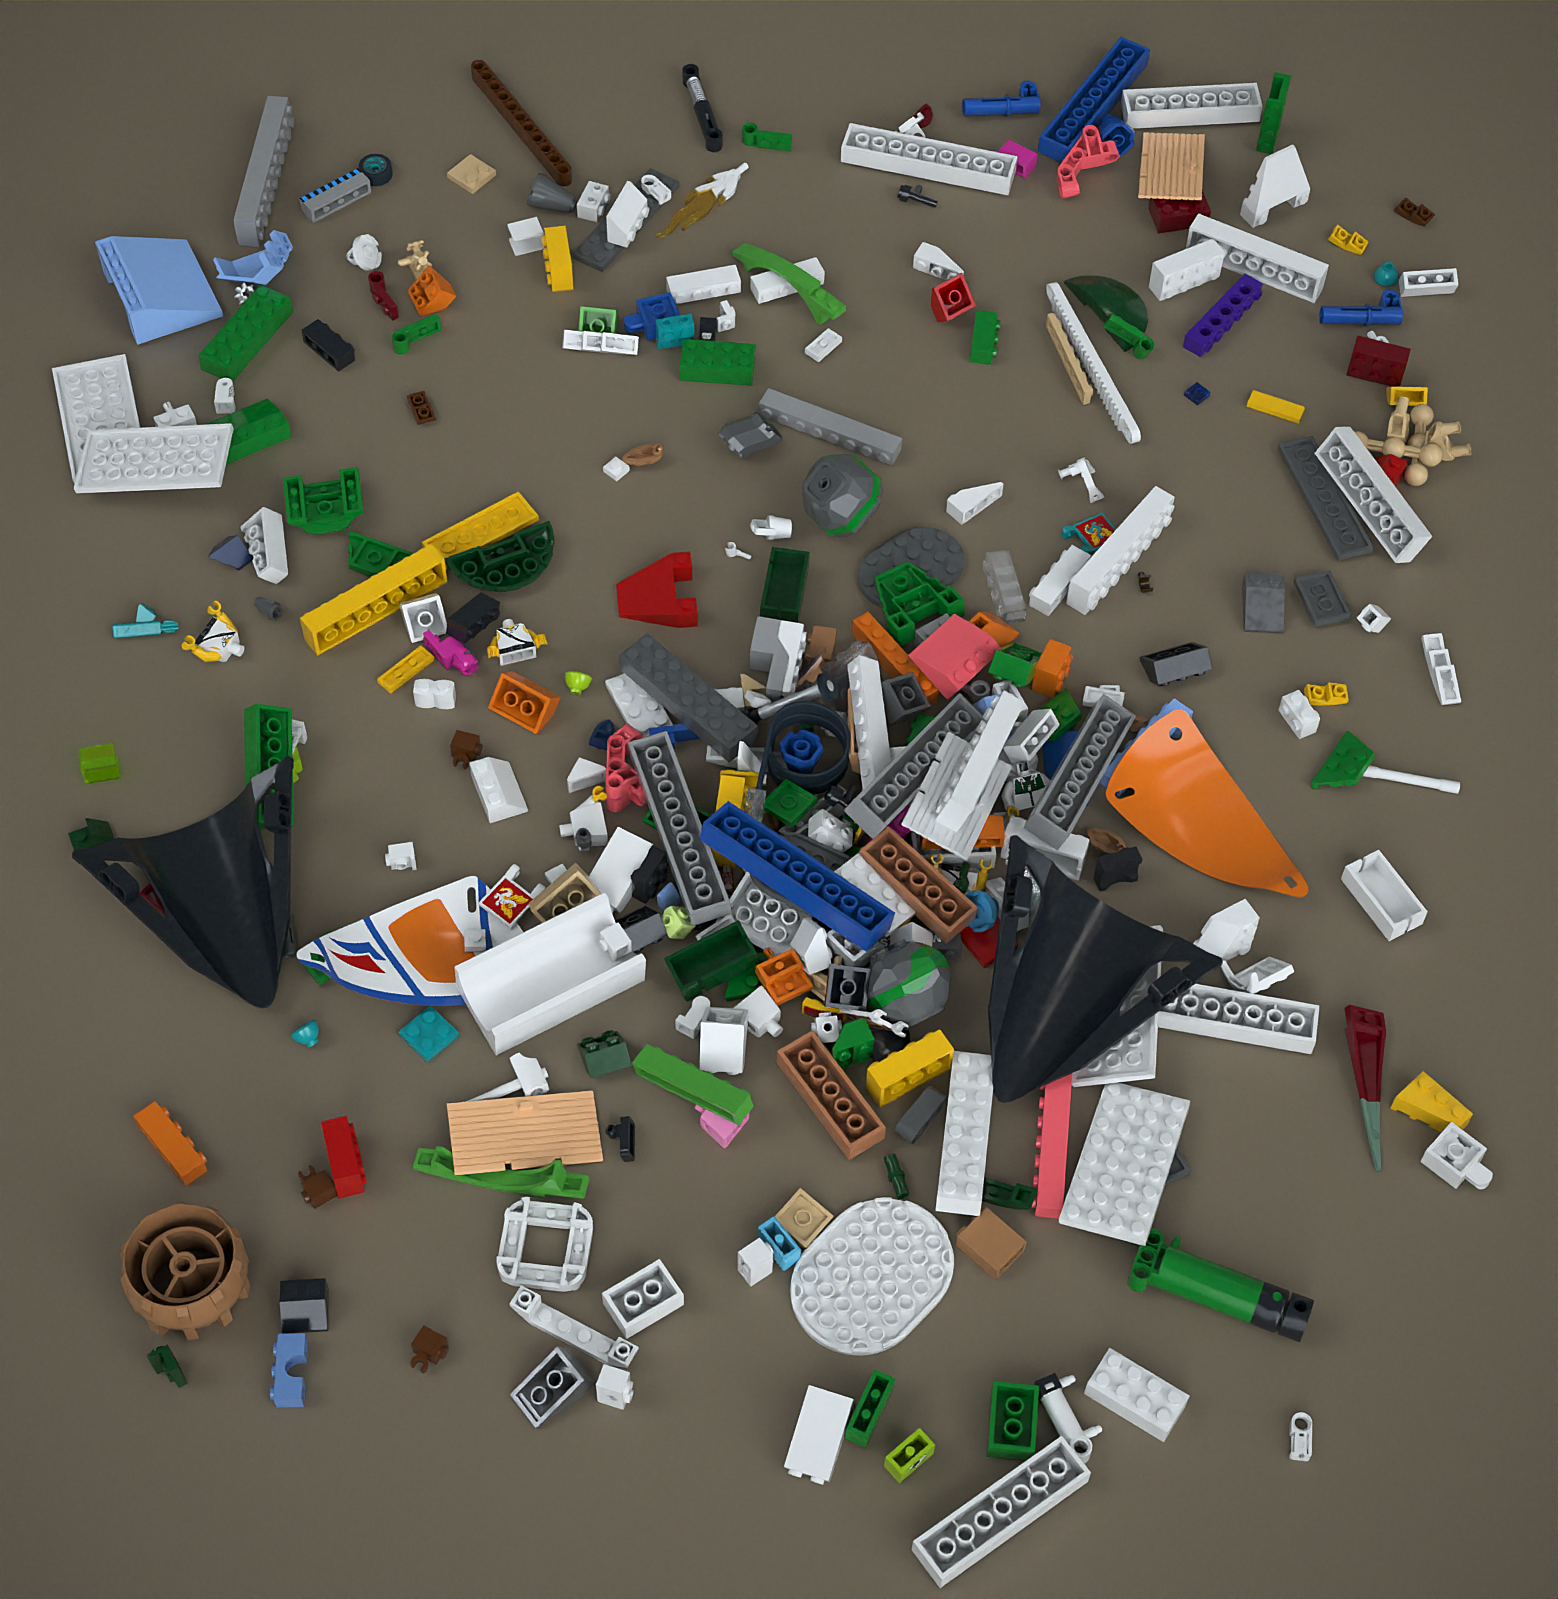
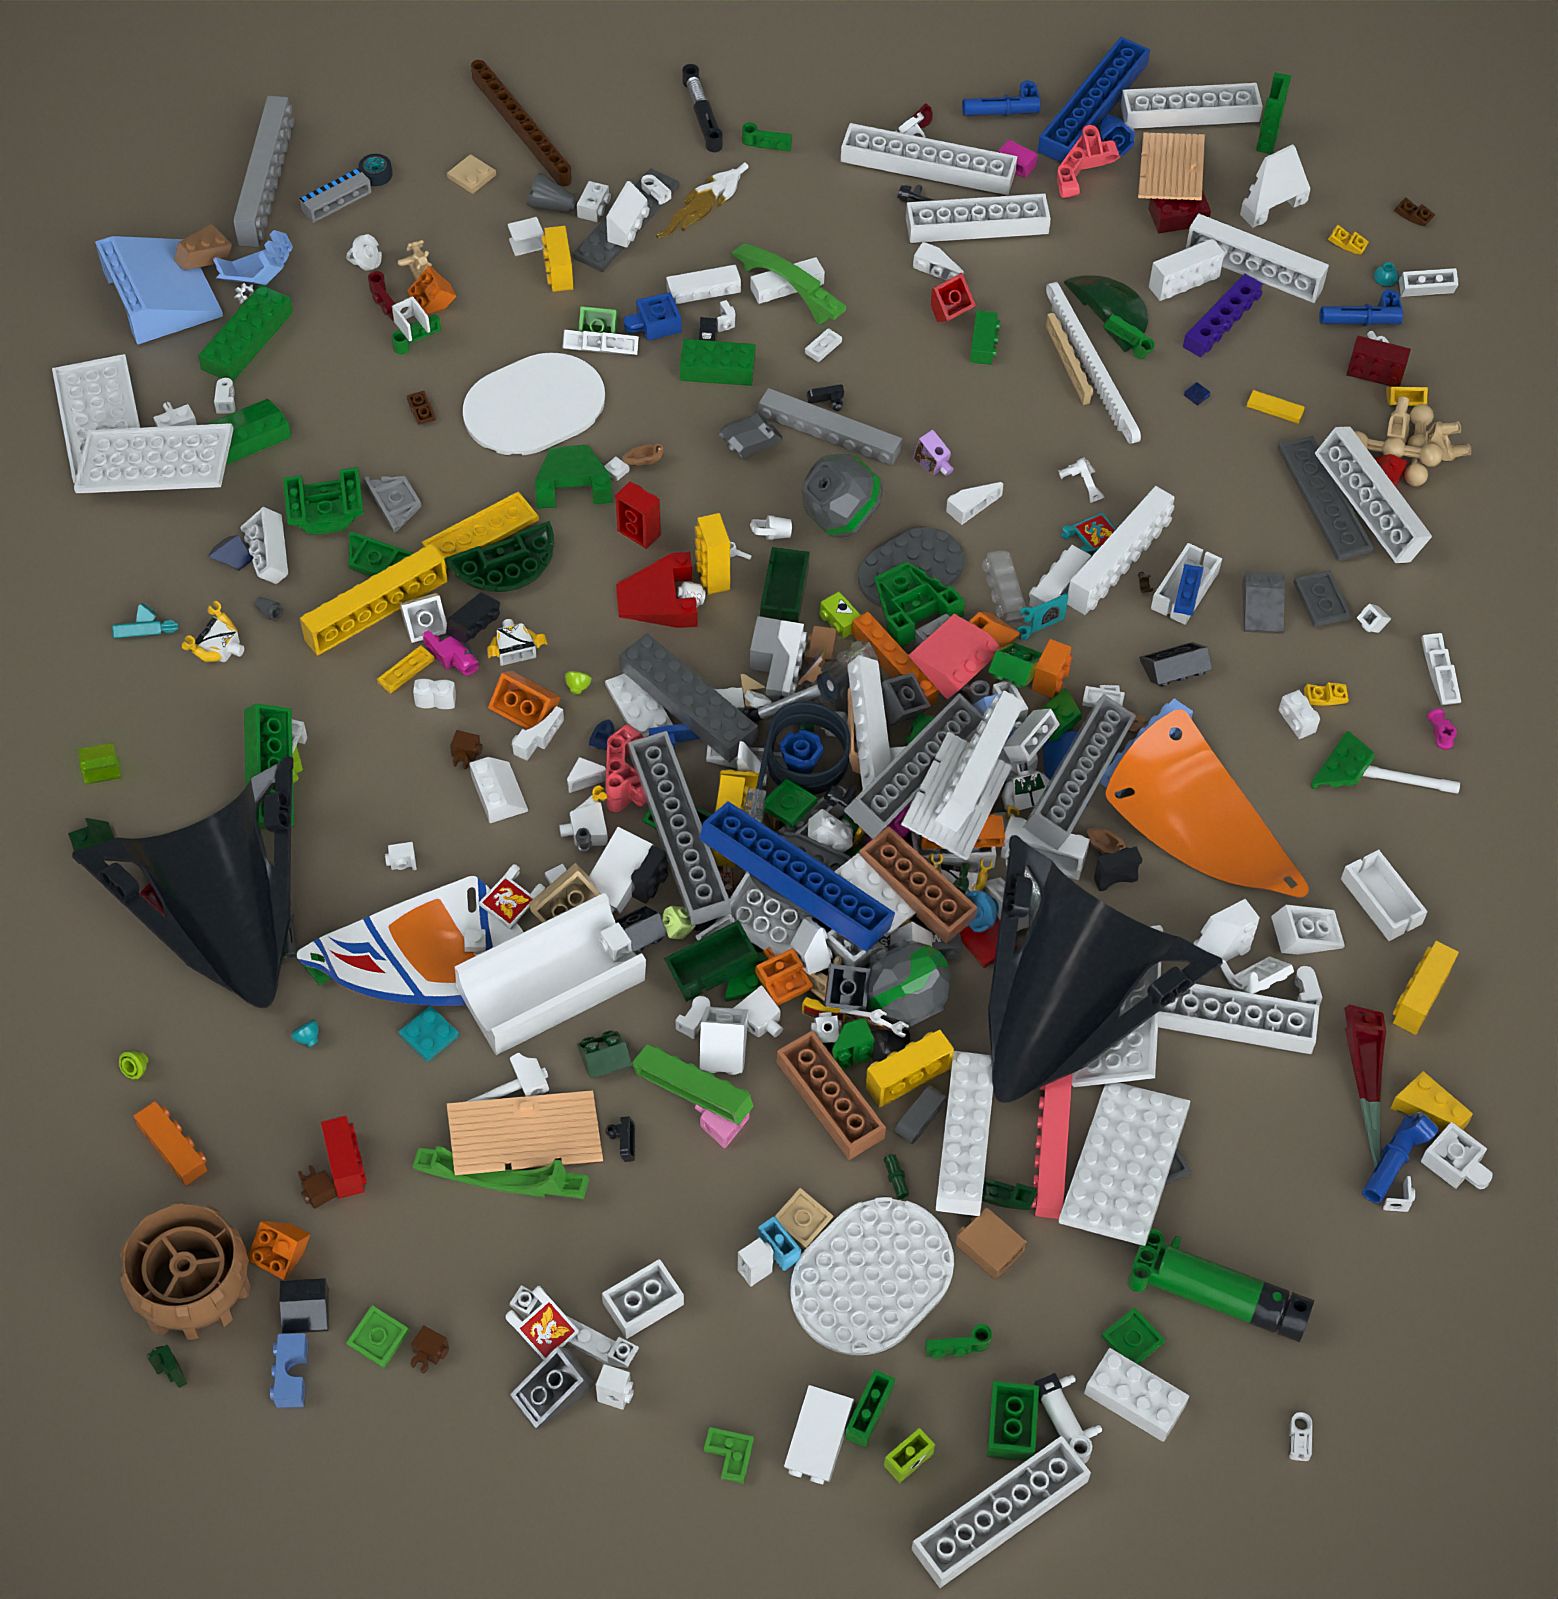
(133, 1064): none -> lime brick
(202, 248): none -> medium nougat wedge
(278, 1247): none -> orange slope
(328, 345): black brick -> none
(378, 1336): none -> bright green plate
(394, 498): none -> light grey wing
(414, 309): none -> white piece
(533, 403): none -> white tile
(539, 735): none -> white slope
(545, 1326): none -> flag
(546, 1215): white plate -> none
(571, 468): none -> green wedge
(638, 514): none -> red brick
(668, 897): light blue slope -> none
(673, 330): teal plate -> none
(691, 590): none -> white head
(712, 553): none -> yellow brick
(735, 1448): none -> bright green plate
(828, 393): none -> black piece
(838, 614): none -> lime brick
(933, 454): none -> lavender torso
(959, 1346): none -> green plate
(977, 218): none -> white brick
(1043, 615): none -> teal flag
(1133, 1337): none -> green plate
(1166, 594): none -> white piece
(1188, 589): none -> blue plate
(1307, 930): none -> white slope
(1308, 986): none -> white leg
(1409, 1196): none -> white bracket
(1412, 1131): none -> blue piece
(1424, 987): none -> yellow brick
(1443, 729): none -> dark pink connector

